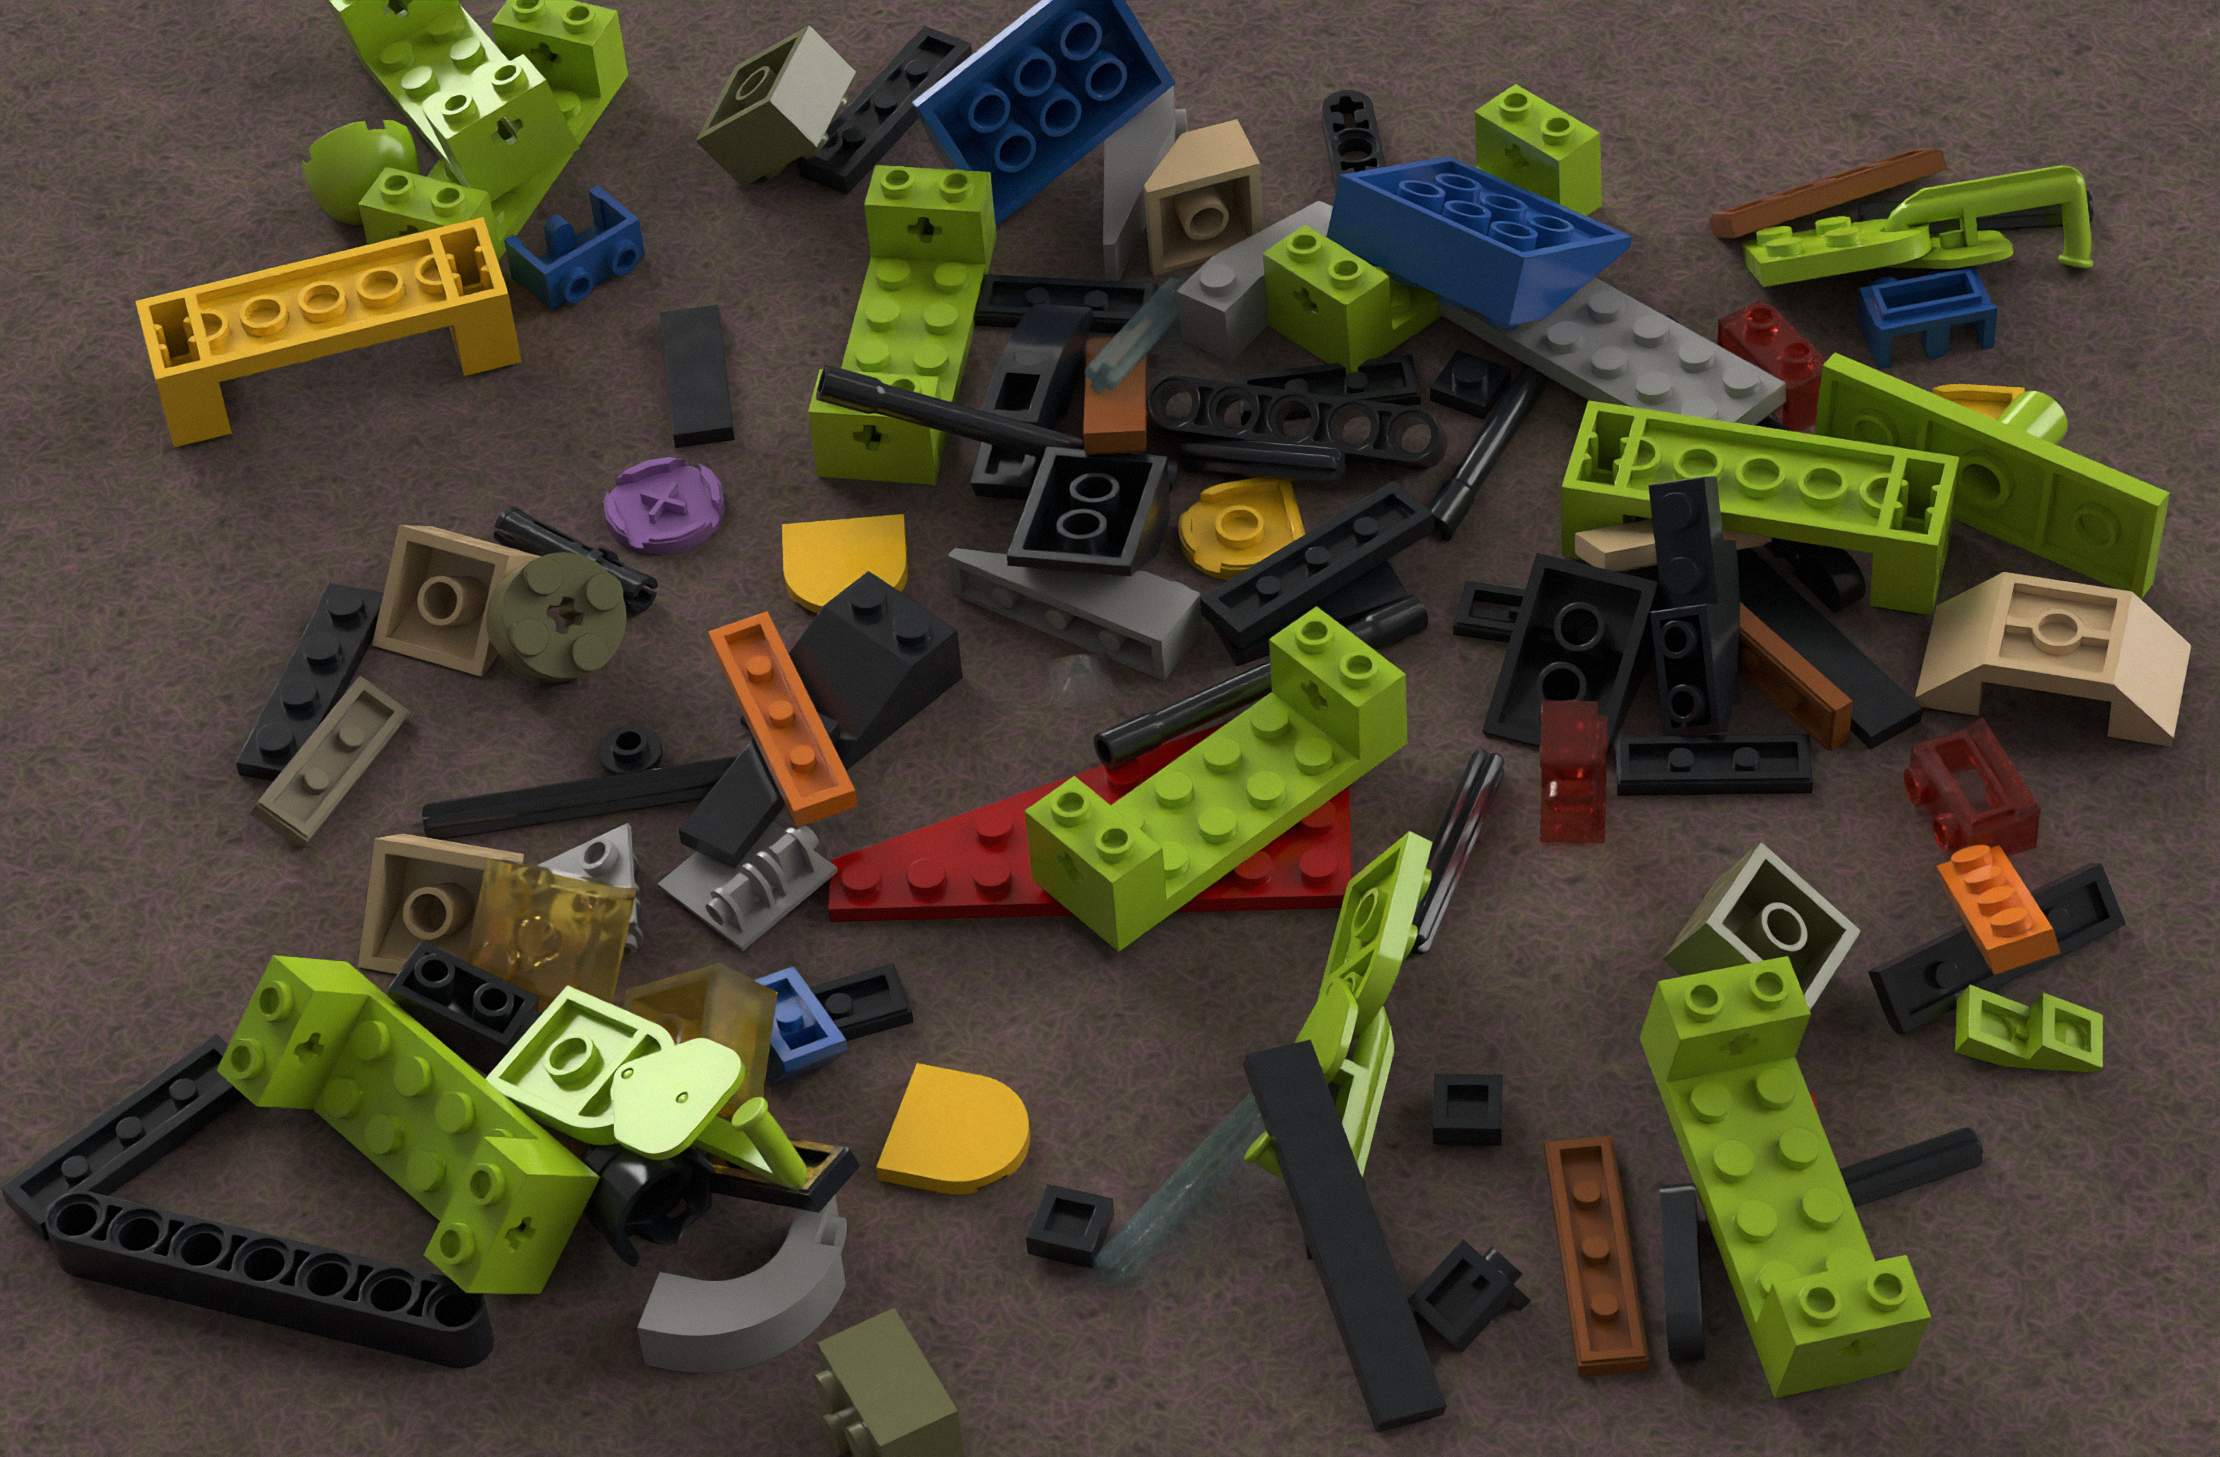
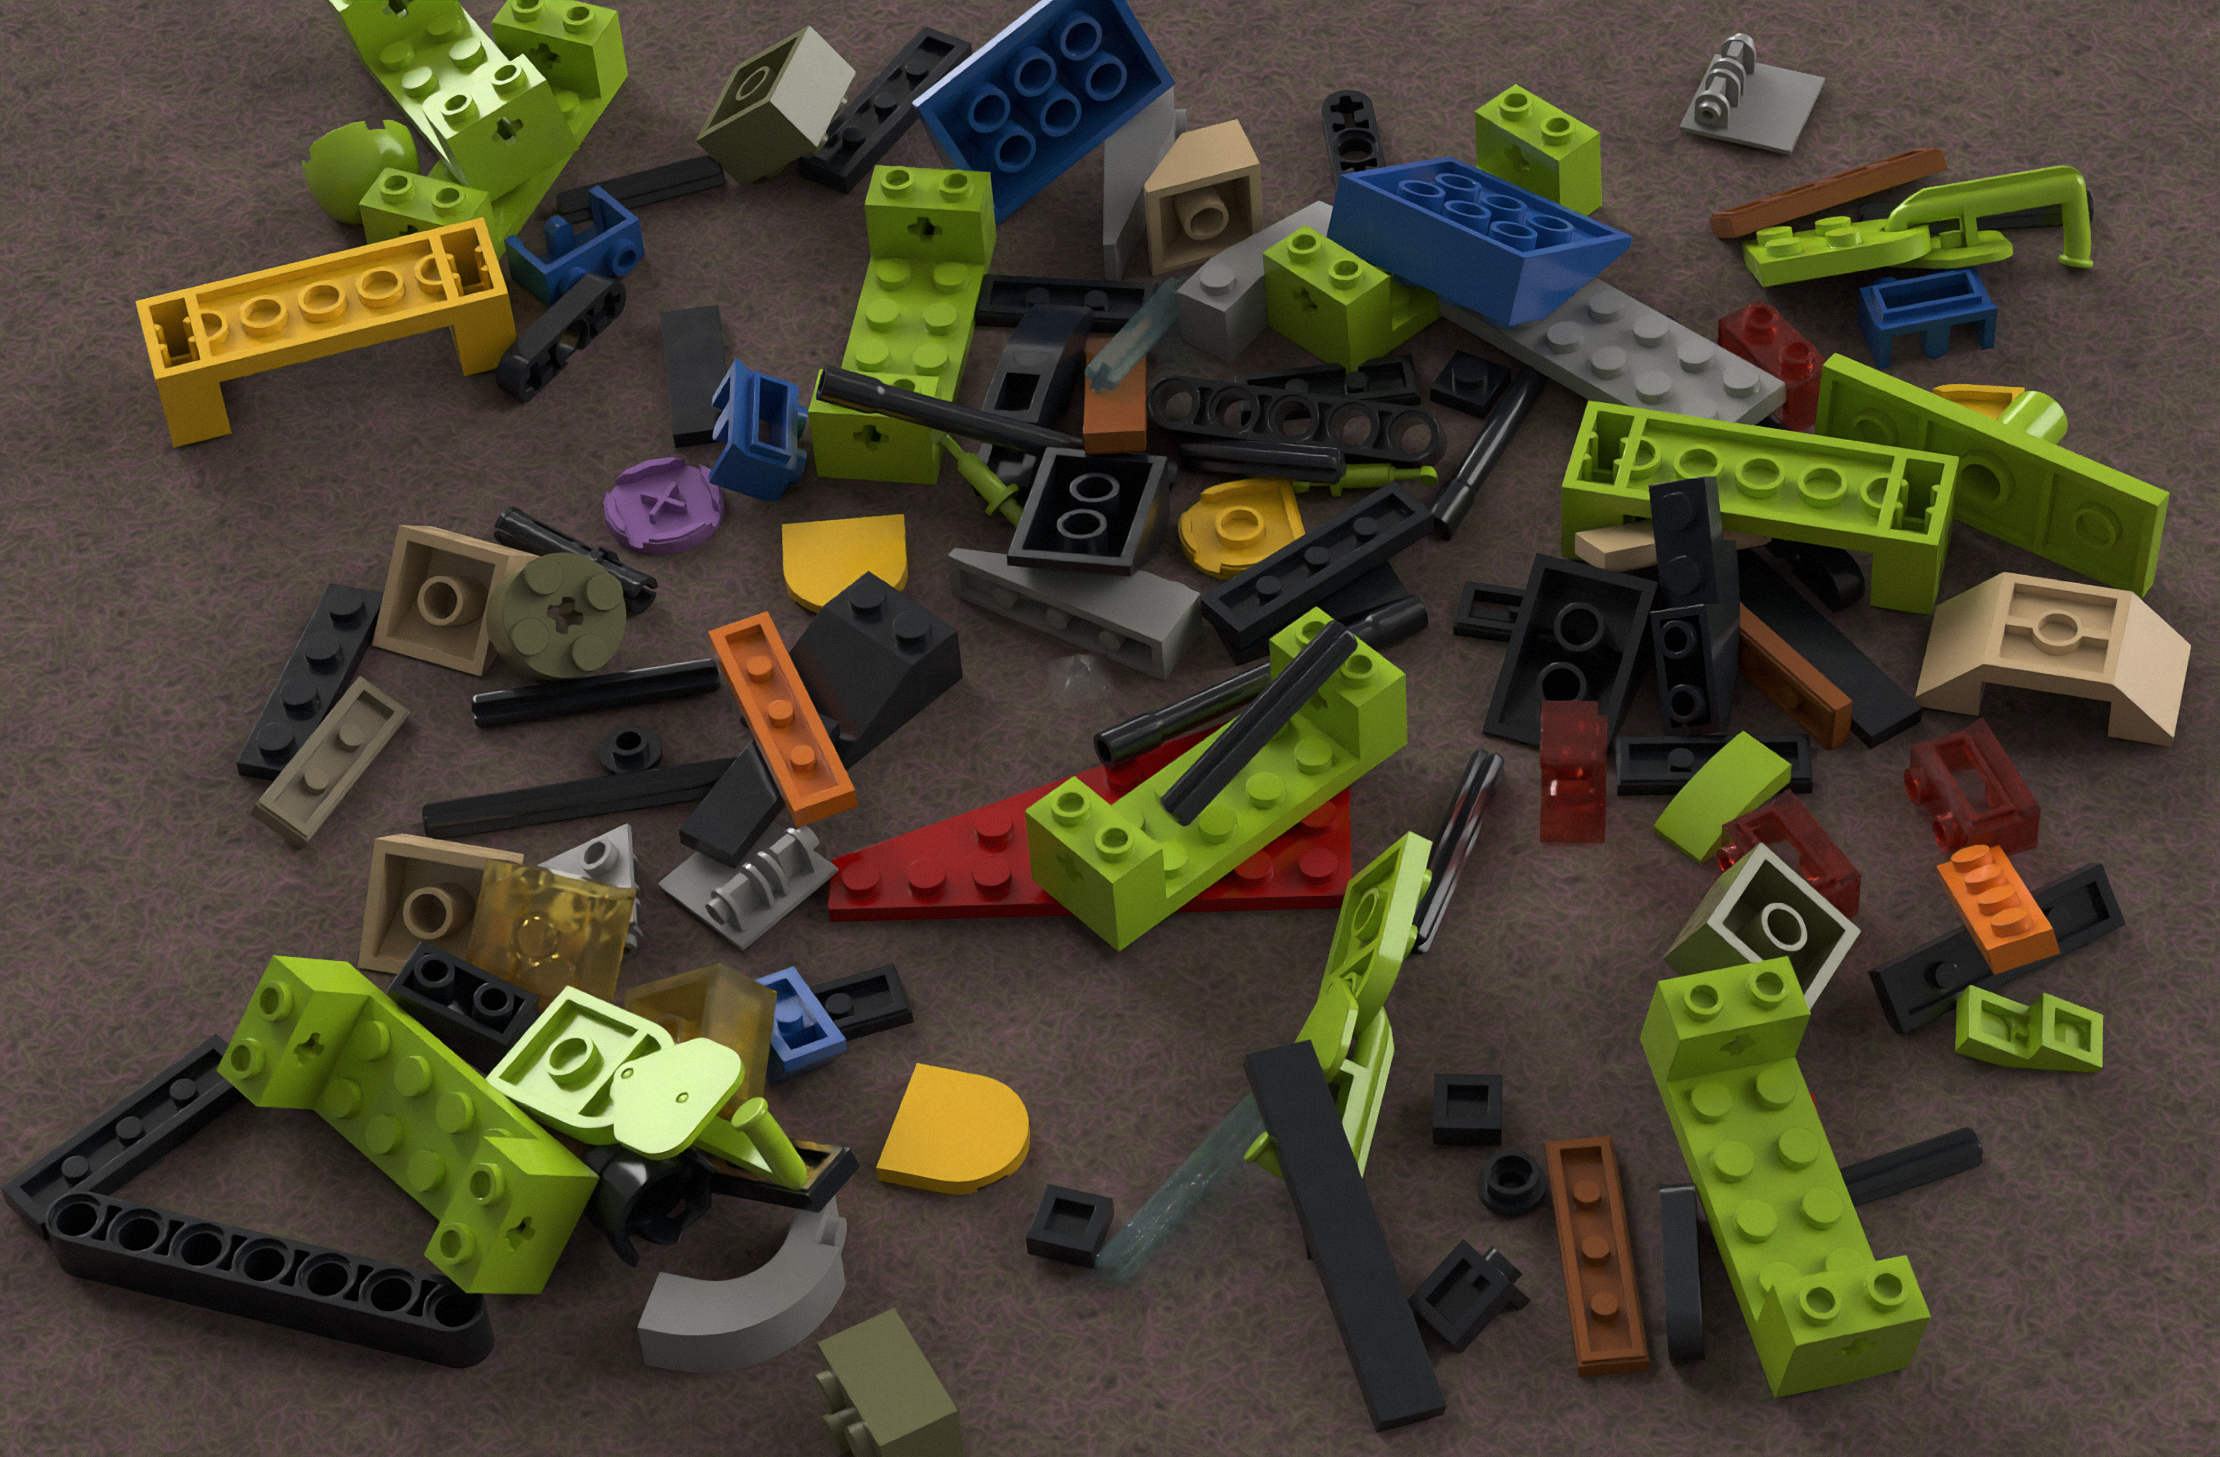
(572, 320): none -> black beam
(595, 693): none -> black axle
(644, 187): none -> black axle
(745, 462): none -> blue window
(983, 479): none -> lime piece
(1258, 723): none -> black axle
(1372, 476): none -> lime piece
(1511, 1167): none -> black plate
(1723, 789): none -> lime slope
(1751, 100): none -> light grey hinge
(1818, 853): none -> clear red window

